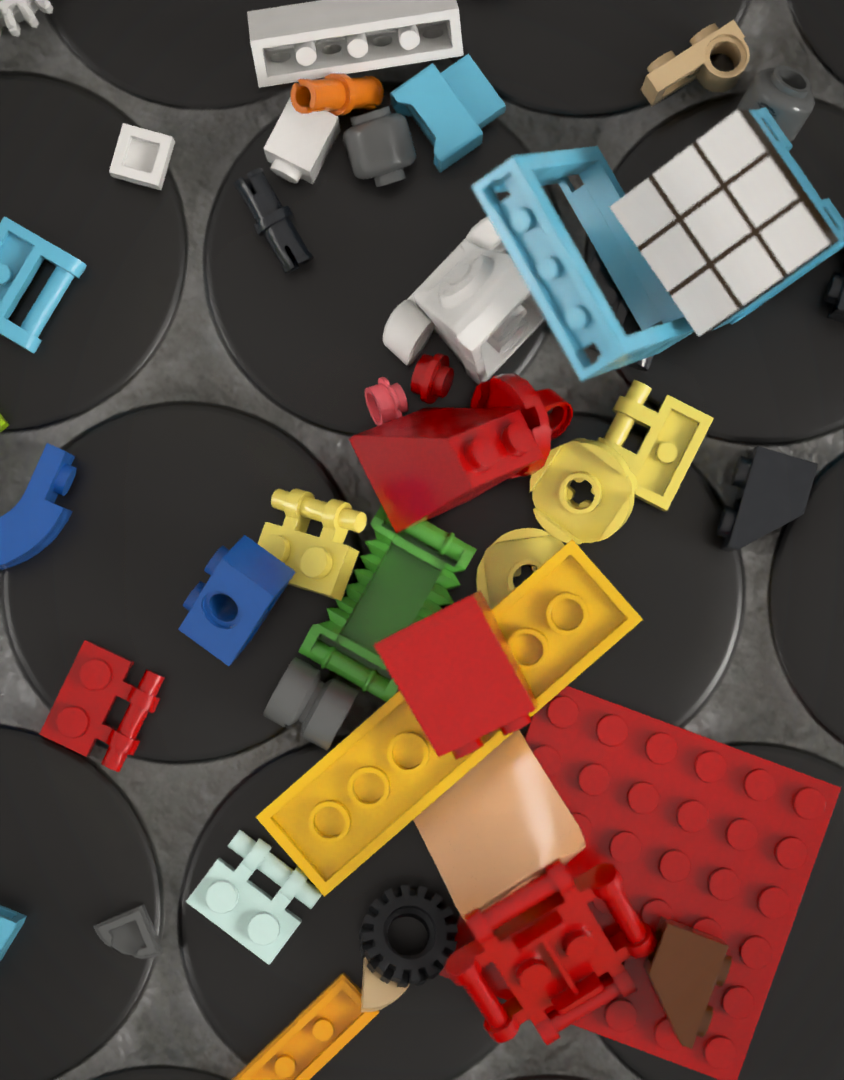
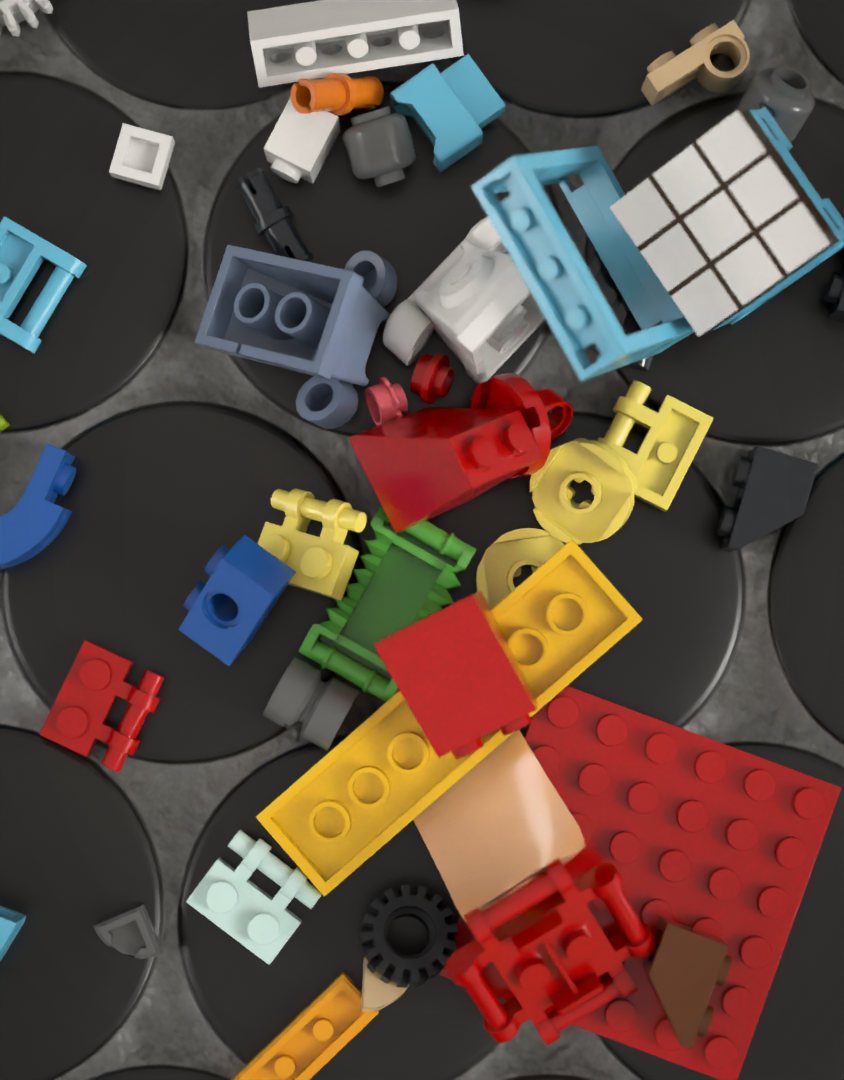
(302, 321): none -> sand blue piece

